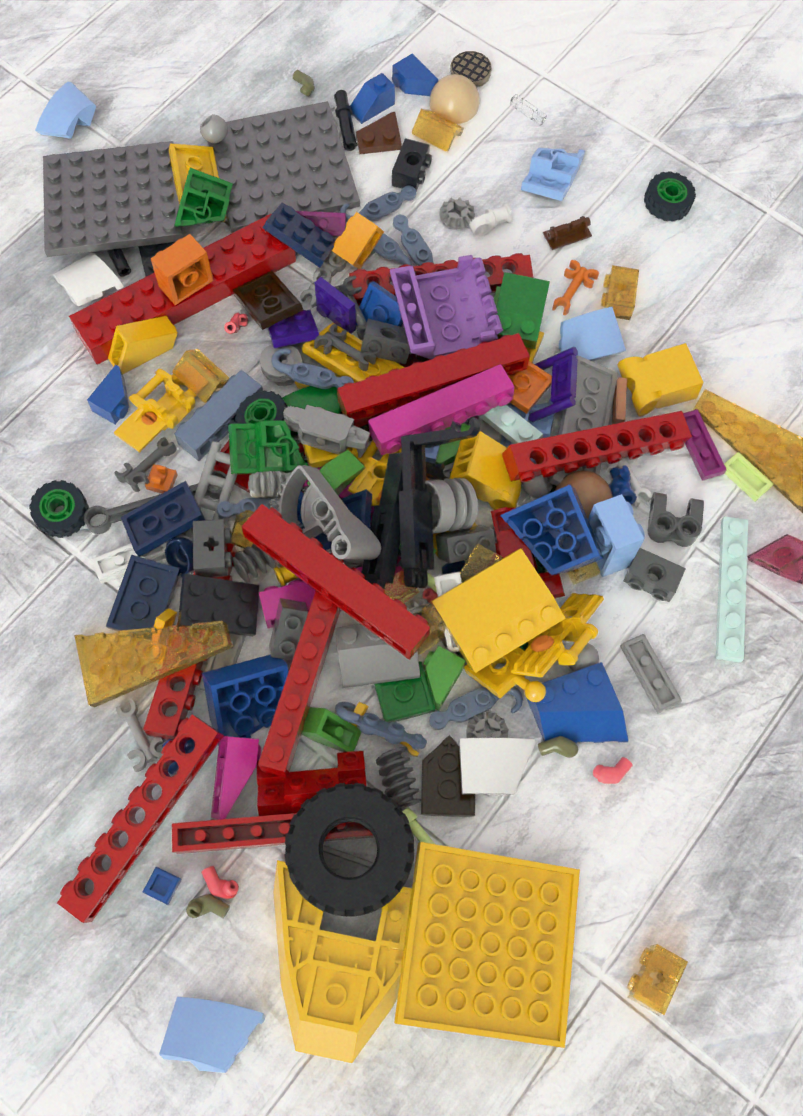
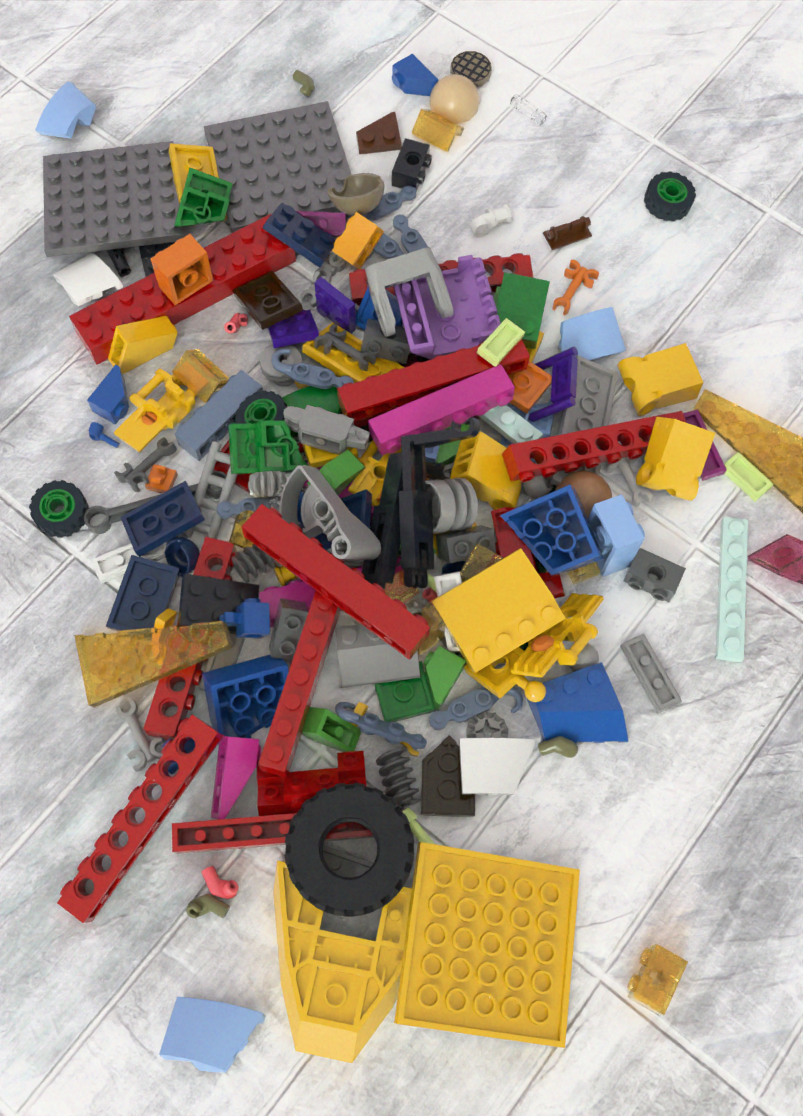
(95, 433): none -> blue hand
(162, 885): blue tile -> none
(205, 536): dark grey brick -> none
(213, 129): light grey piece -> none
(250, 619): none -> blue brick
(344, 112): black pin -> none
(348, 290): dark grey bar -> none
(359, 194): none -> dark tan cylinder
(373, 98): blue slope -> none
(401, 270): none -> light grey connector
(451, 218): light grey gear -> none
(500, 342): none -> yellowish green tile
(552, 172): light blue slope -> none
(612, 775): coral arm -> none
(619, 401): nougat tile -> none
(621, 291): clear yellow brick -> none
(621, 484): blue piece -> none
(674, 525): dark grey piece -> none
(675, 458): none -> yellow piece

